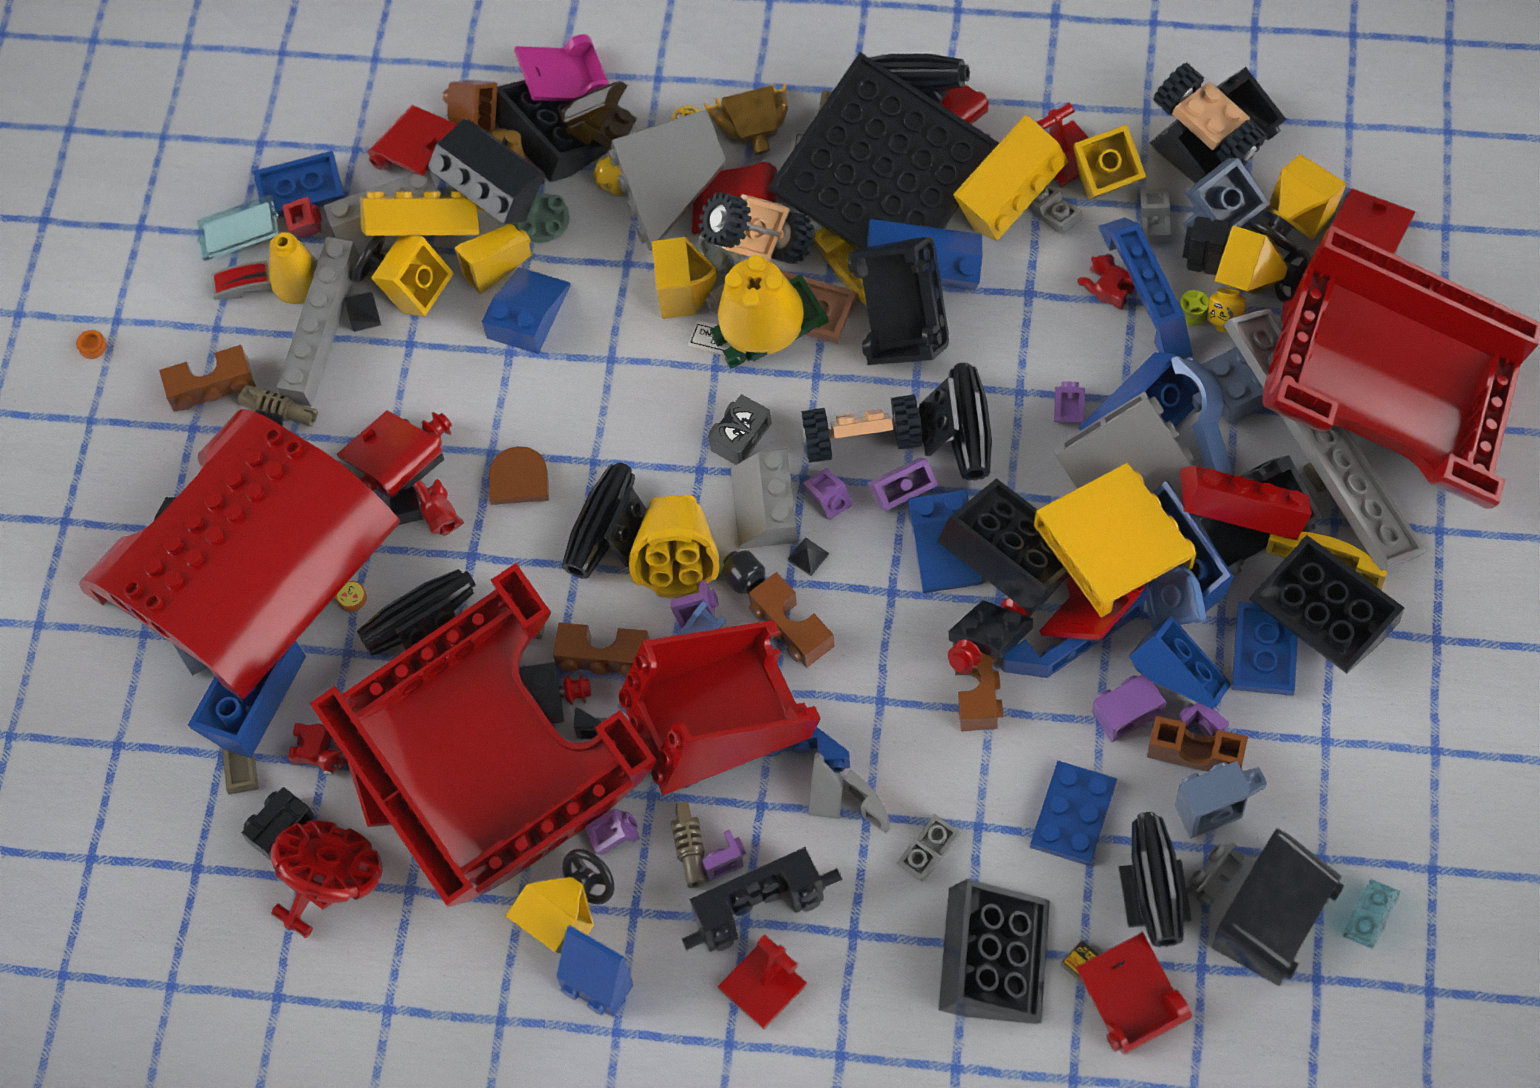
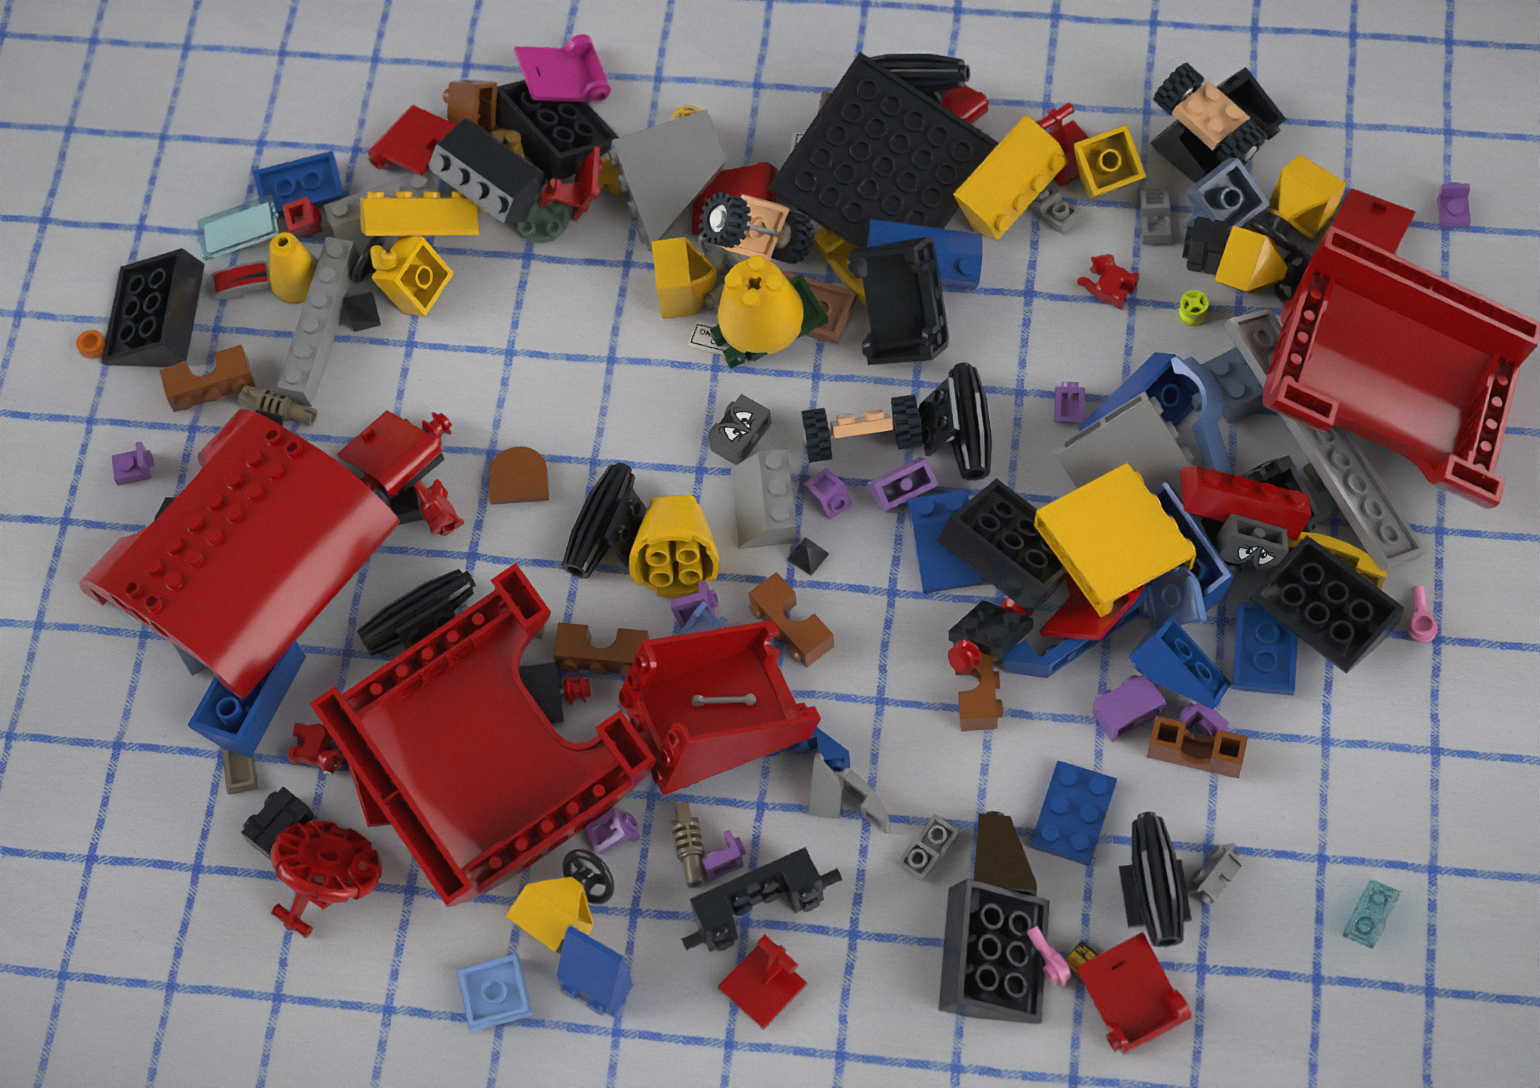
(132, 465): none -> medium lavender bracket
(154, 311): none -> black slope
(352, 596): tile -> none
(381, 260): none -> yellow arm
(492, 256): yellow slope -> none
(494, 992): none -> light blue plate
(525, 309): blue slope -> none
(578, 193): none -> red plate
(585, 724): black slope -> none
(598, 116): dark brown piece -> none
(699, 700): none -> light grey hinge
(742, 571): black head -> none
(751, 115): pearl gold torso -> none
(1000, 855): none -> dark brown slope
(1056, 967): none -> bright pink plate
(1151, 285): blue slope -> none
(1216, 796): sand blue hinge -> none
(1225, 305): yellow head -> none
(1252, 543): none -> dark grey brick
(1276, 908): black windscreen -> none
(1422, 625): none -> bright pink plate
(1454, 205): none -> medium lavender bracket

